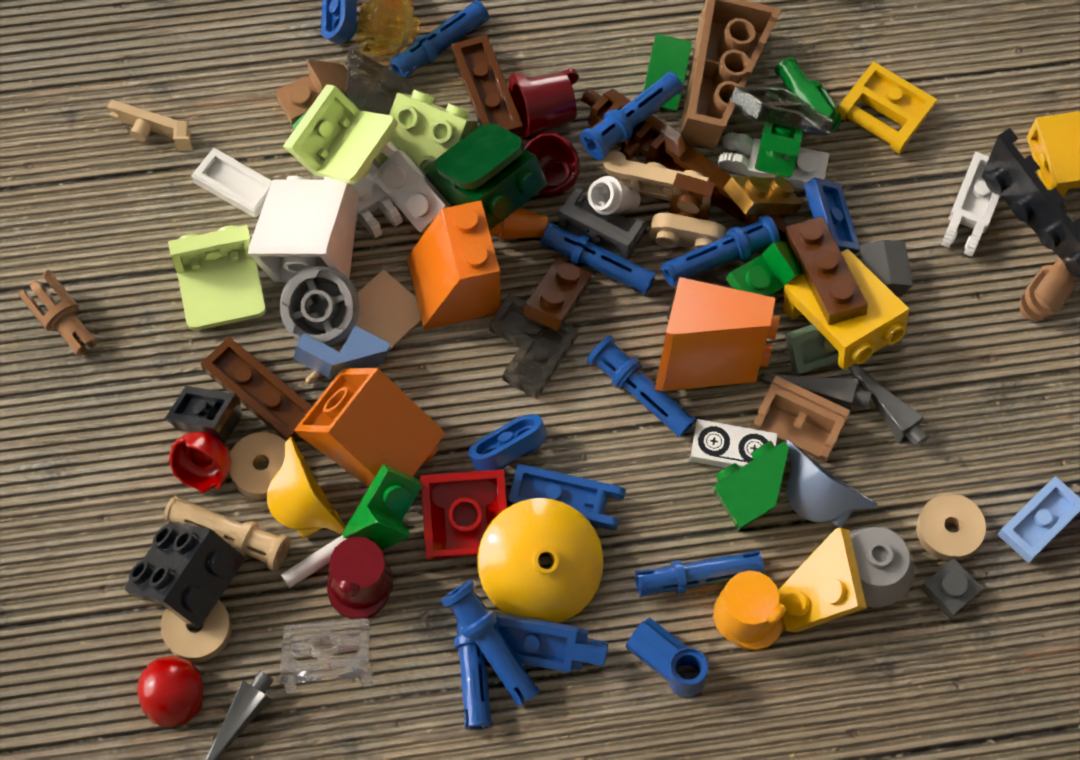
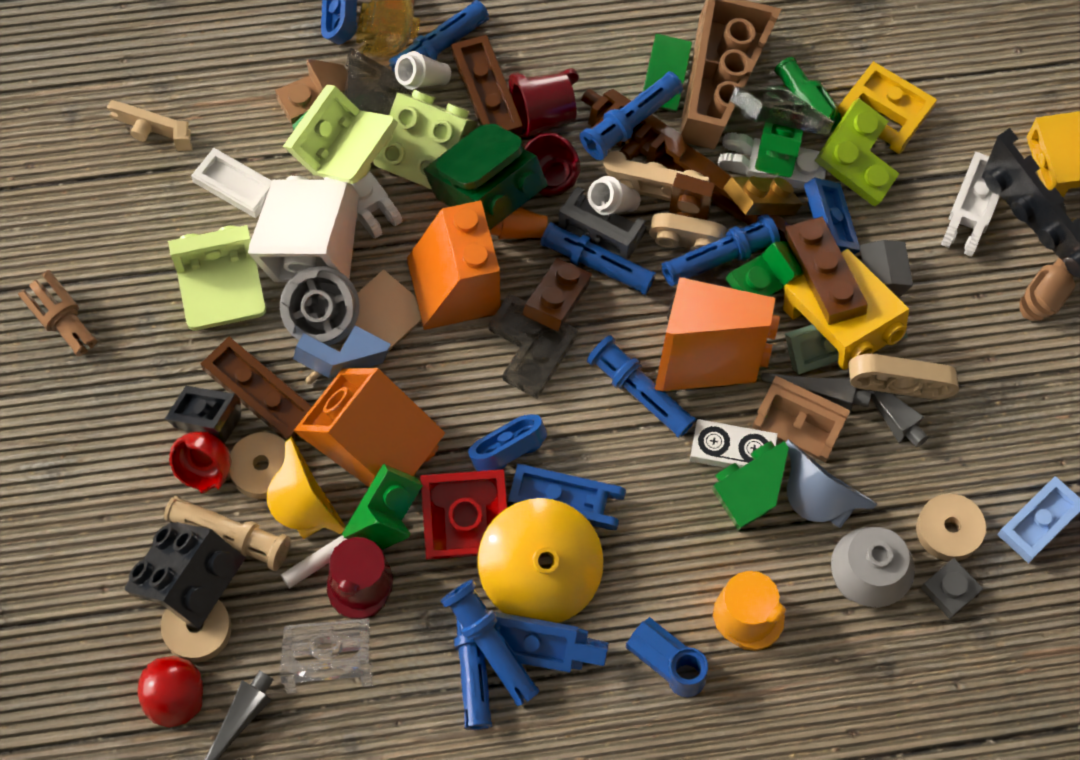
(408, 187): white hinge -> none
(420, 71): none -> white cone
(689, 575): blue pin -> none
(824, 585): yellow wing -> none
(849, 153): none -> lime plate
(903, 376): none -> tan beam

